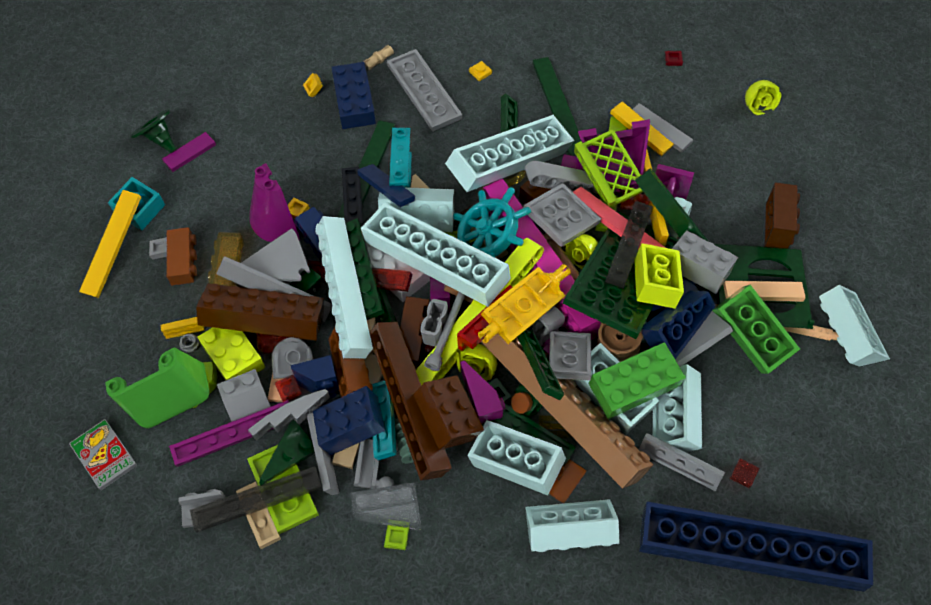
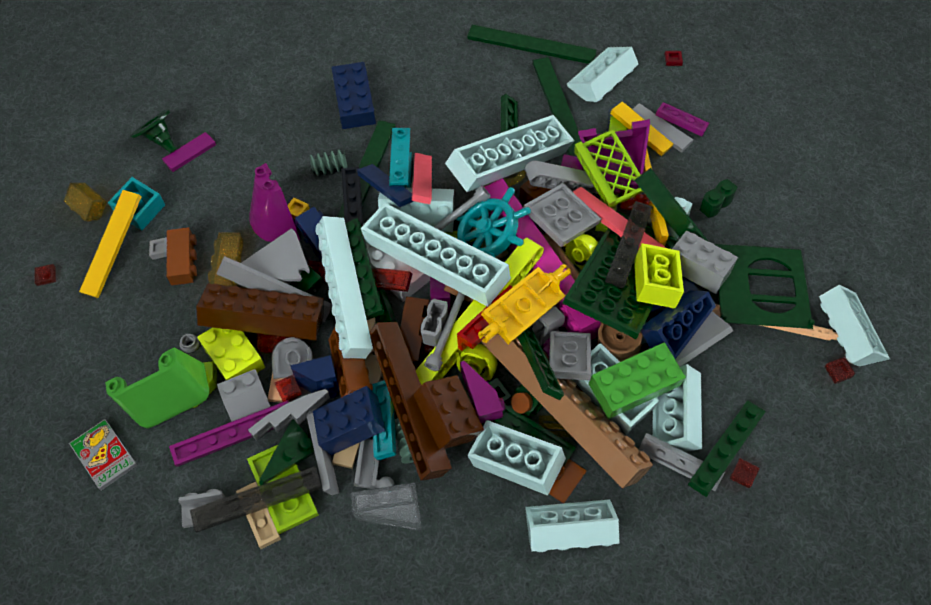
(45, 274): none -> clear red plate
(85, 201): none -> clear yellow brick
(181, 328): yellow tile -> none
(313, 85): yellow plate -> none
(328, 162): none -> sand green piece
(378, 57): tan pin -> none
(396, 537): lime tile -> none
(422, 178): none -> coral tile
(424, 90): light grey plate -> none
(480, 71): yellow plate -> none
(480, 195): none -> light grey piece
(531, 44): none -> dark green tile
(603, 73): none -> light aqua slope
(675, 180): magenta tile -> none
(682, 119): none -> magenta tile
(718, 198): none -> dark green brick
(726, 449): none -> dark green plate
(756, 329): bright green brick -> none
(757, 546): dark blue brick -> none
(764, 94): neon yellow cylinder -> none
(769, 290): light nougat tile -> none
(782, 216): reddish brown brick -> none
(839, 370): none -> clear red plate

